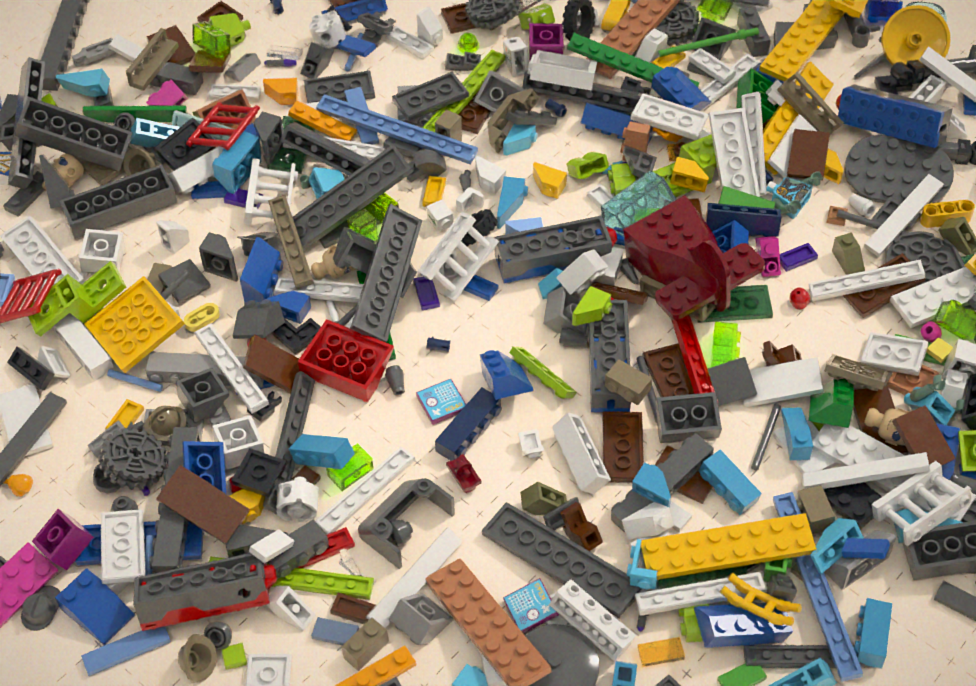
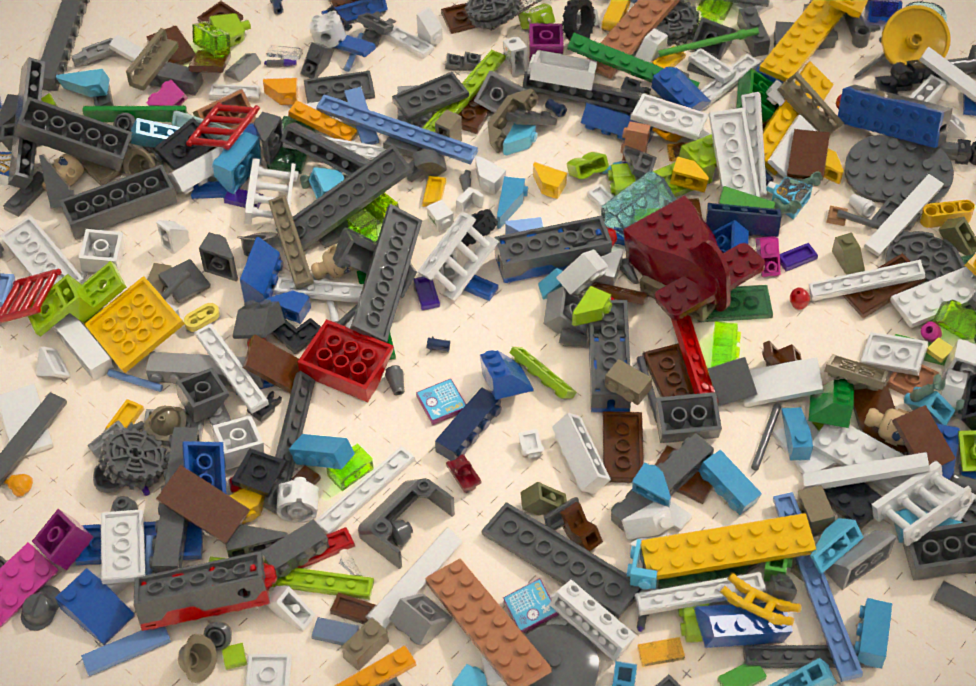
(30, 368): black plate -> none
(271, 546): white tile -> none
(468, 43): clear neon green cone -> none
(865, 548): blue tile -> none

